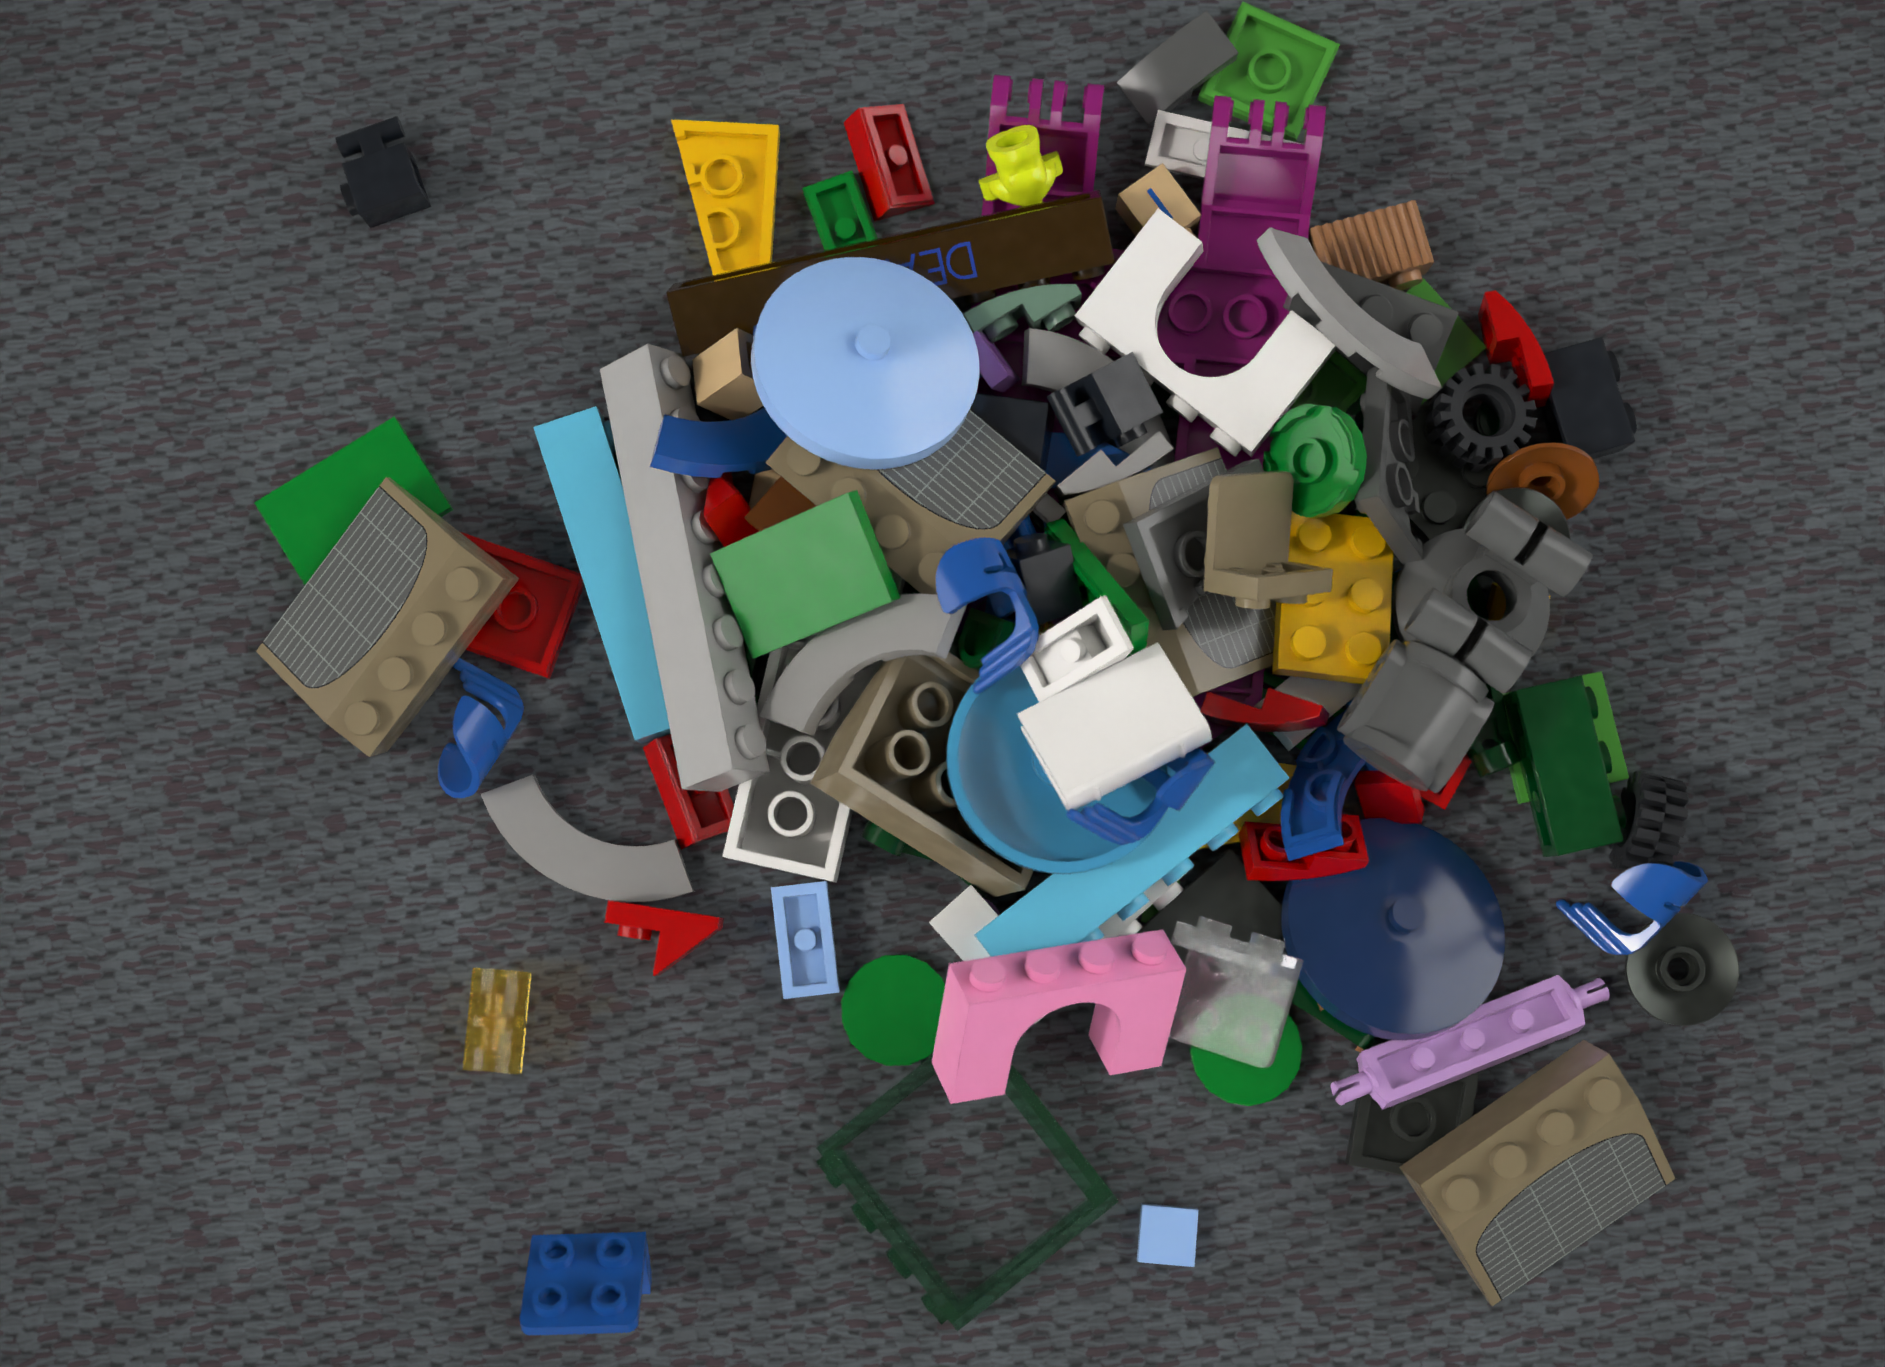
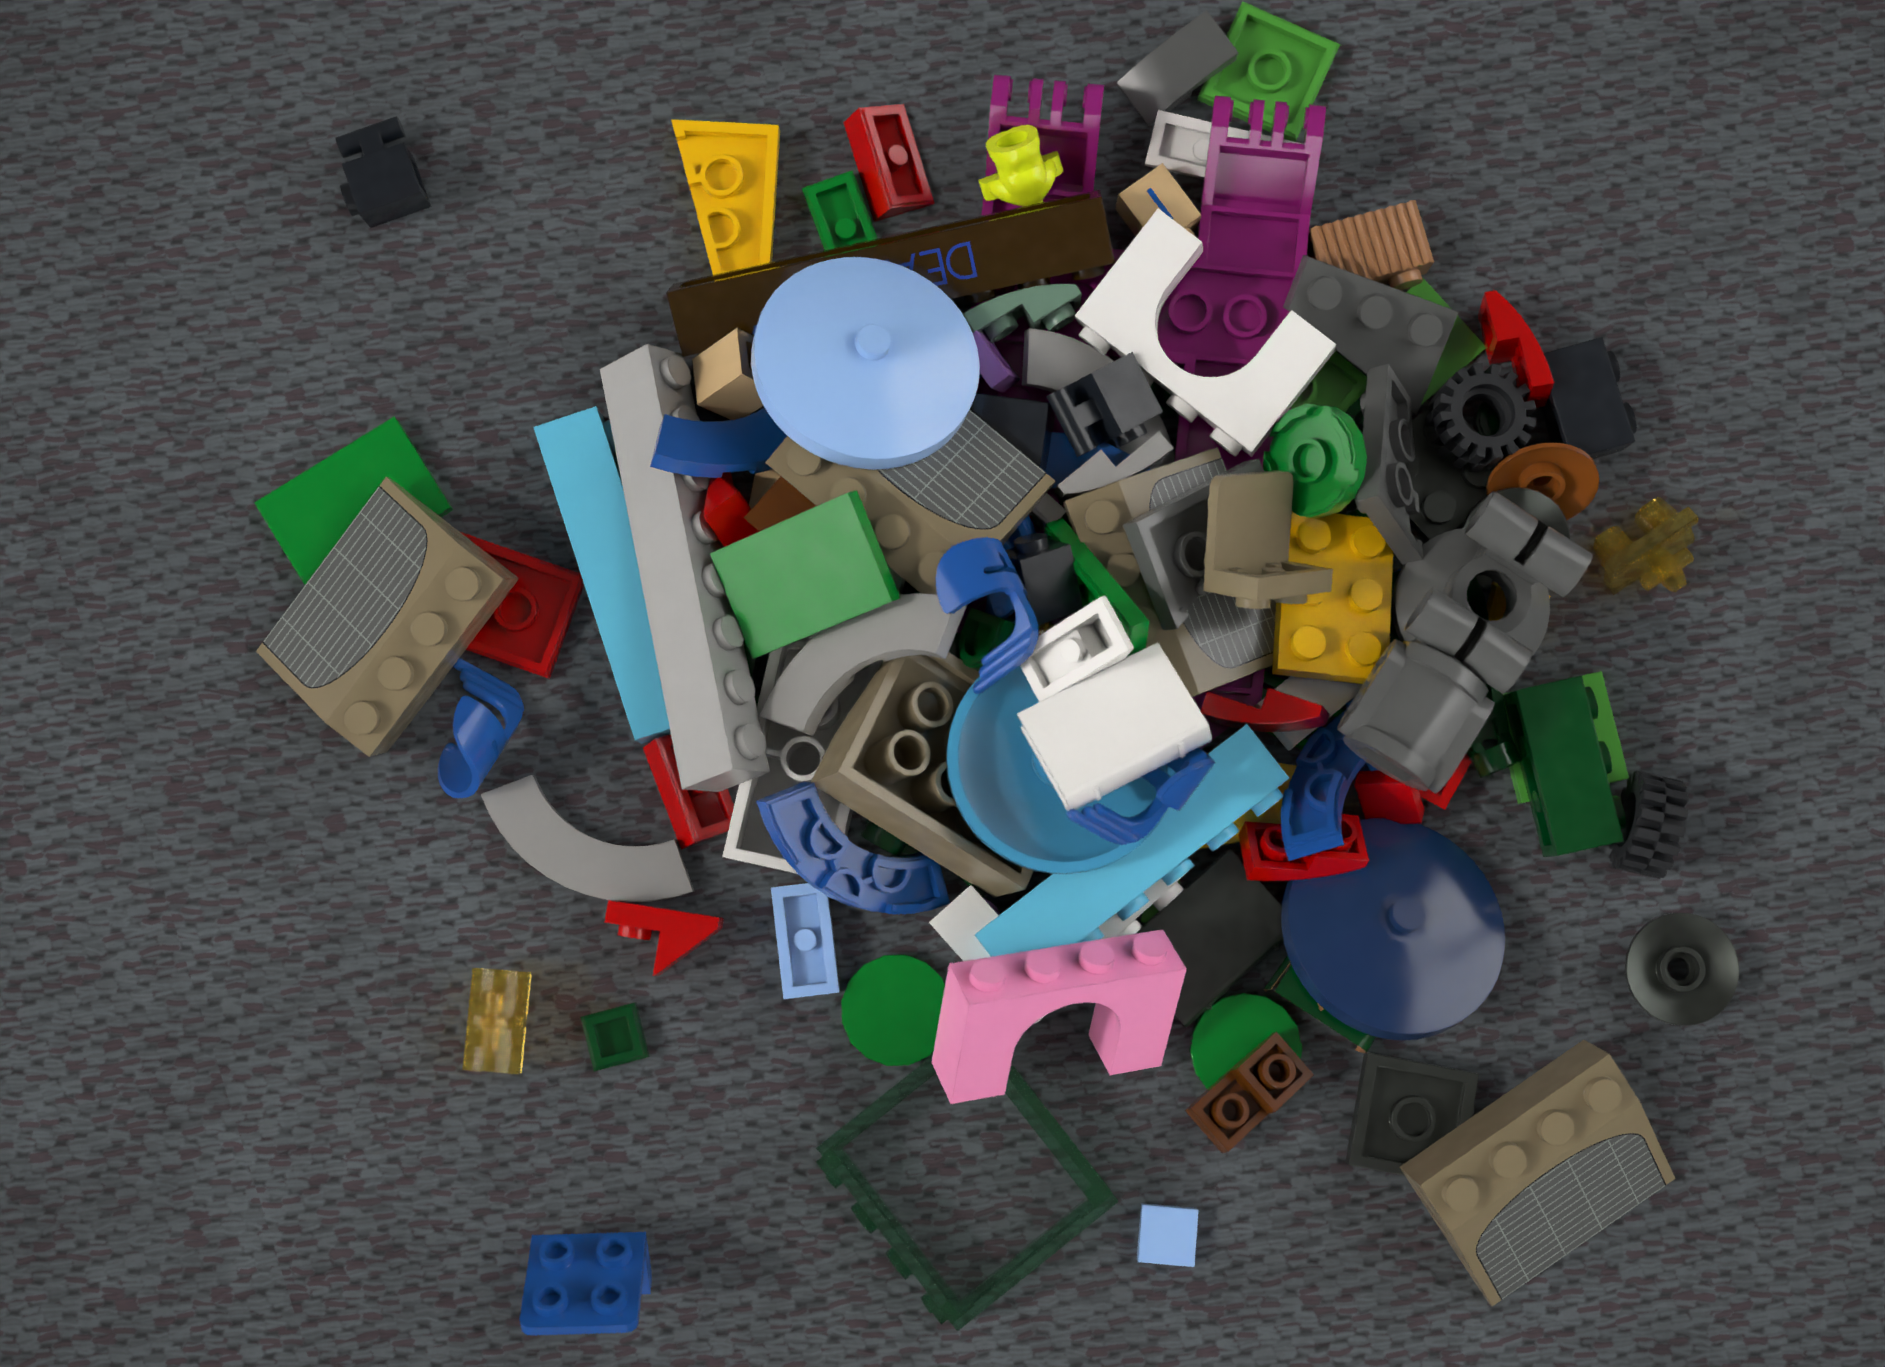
(614, 1036): none -> dark green tile
(842, 869): none -> blue tile
(1233, 992): clear bracket -> none
(1249, 1092): none -> reddish brown slope
(1343, 322): light grey tile -> none
(1483, 1039): lavender plate -> none
(1650, 888): blue helmet -> none
(1653, 557): none -> clear yellow hips

